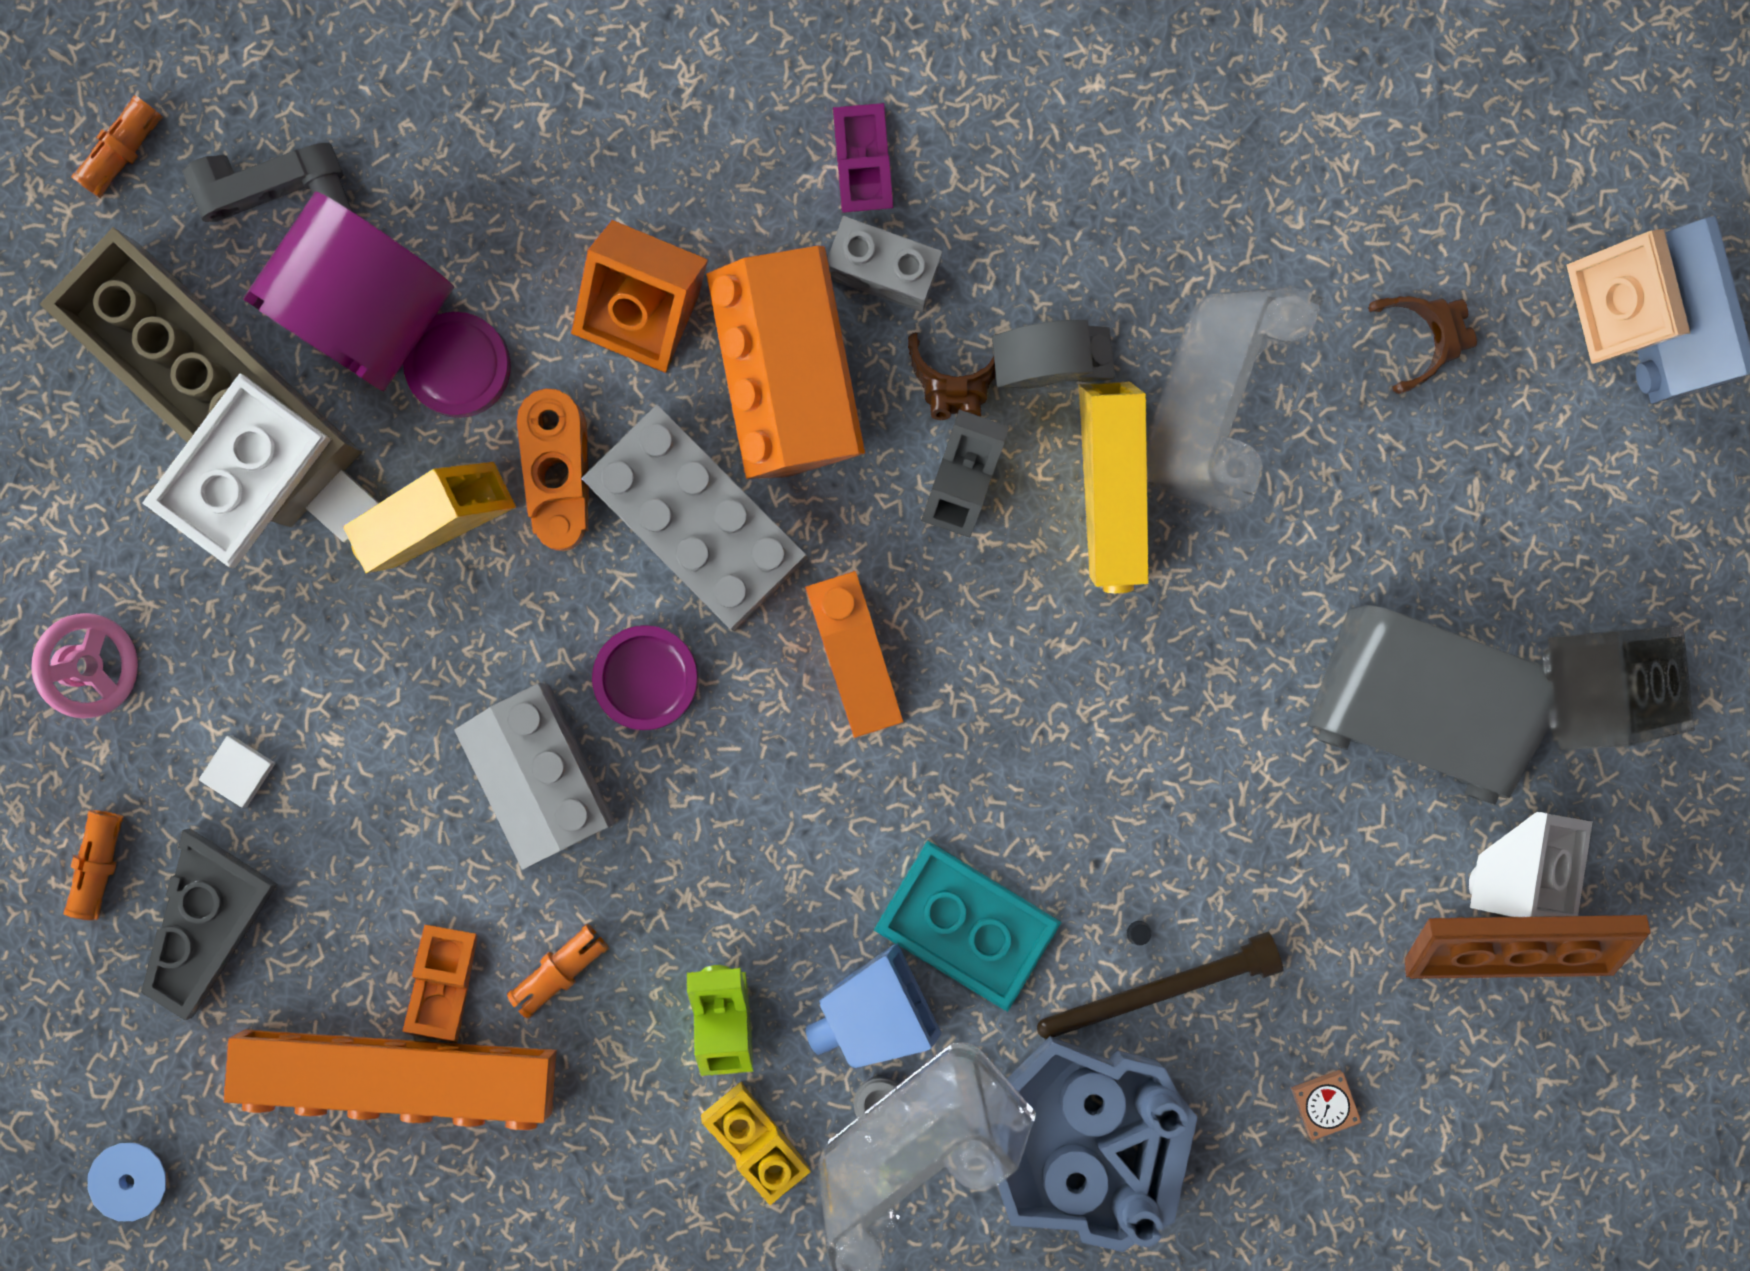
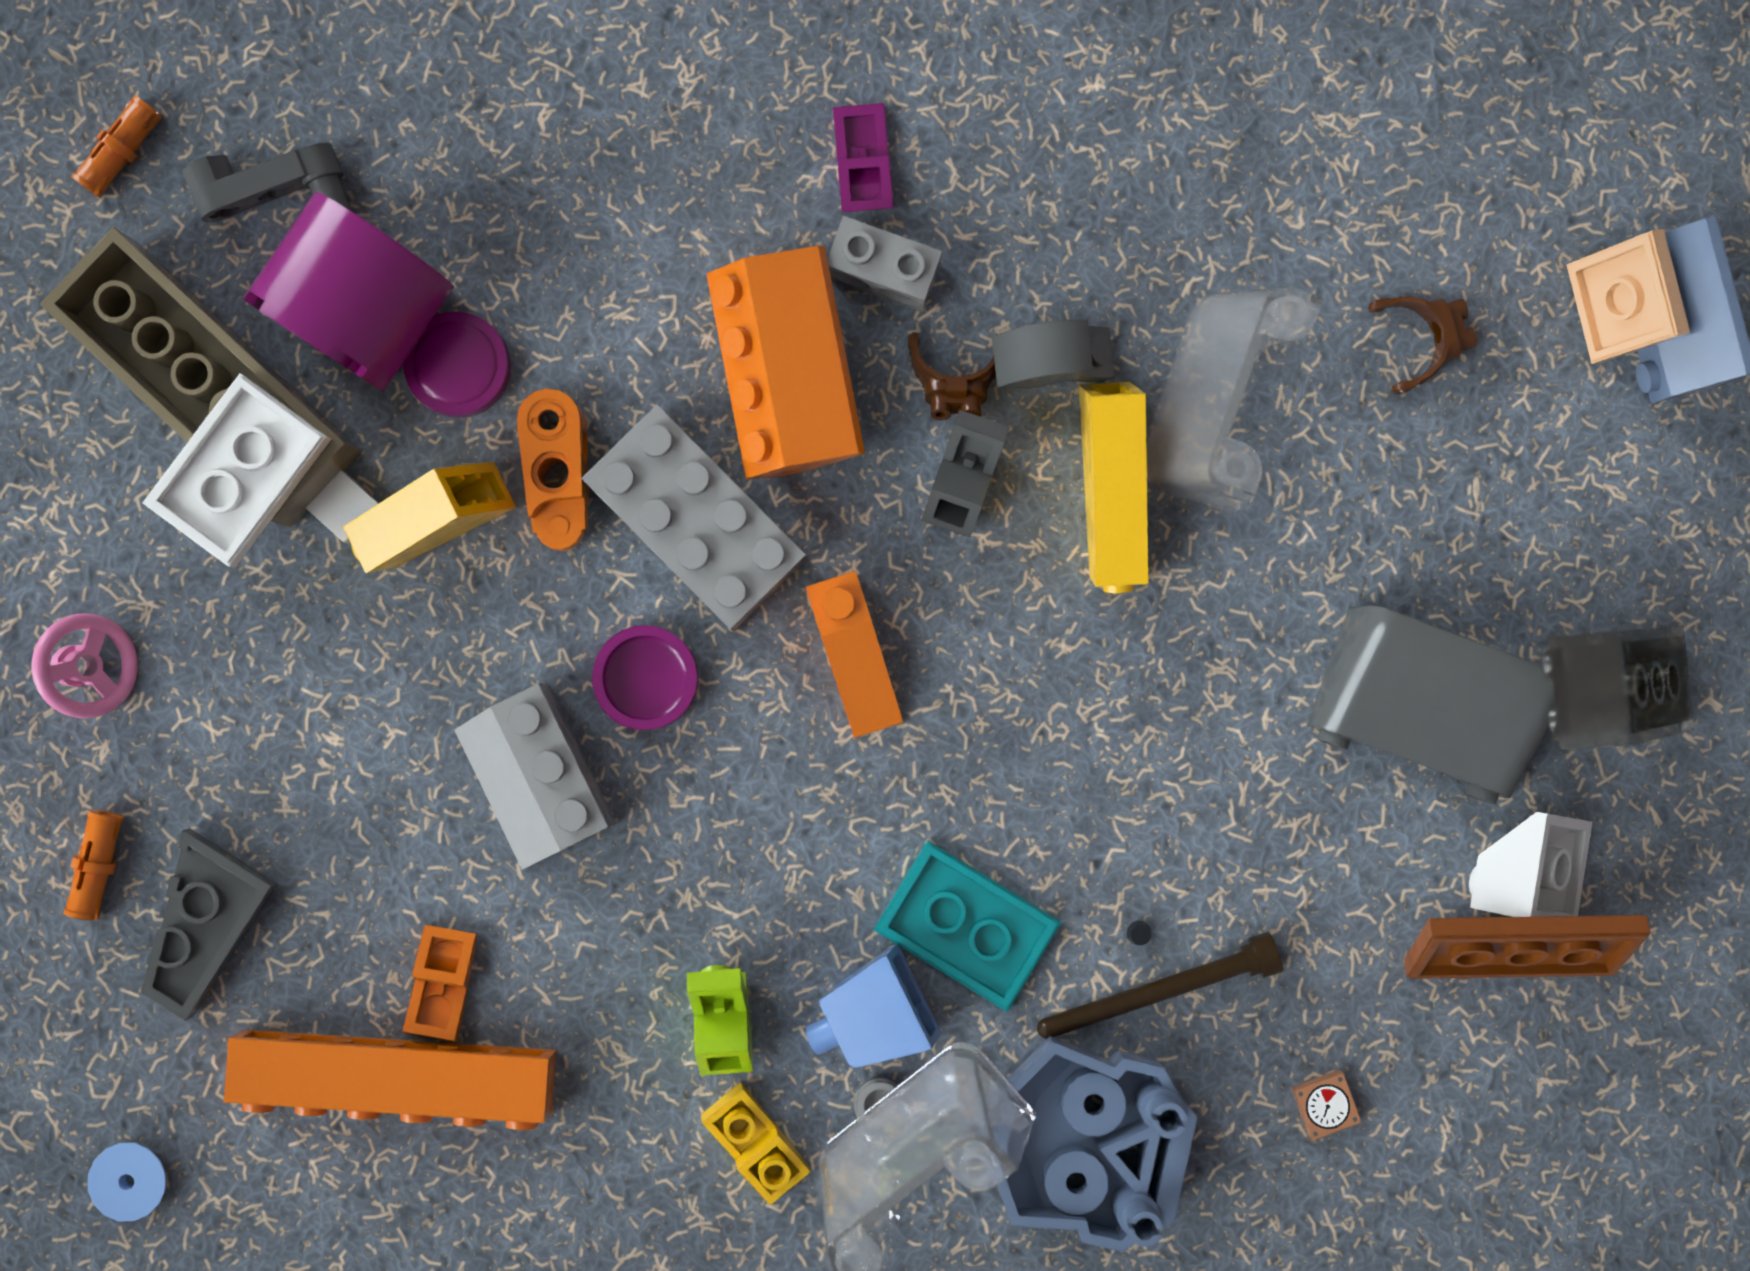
(237, 771): white tile -> none
(557, 971): orange pin -> none
(637, 295): orange slope -> none

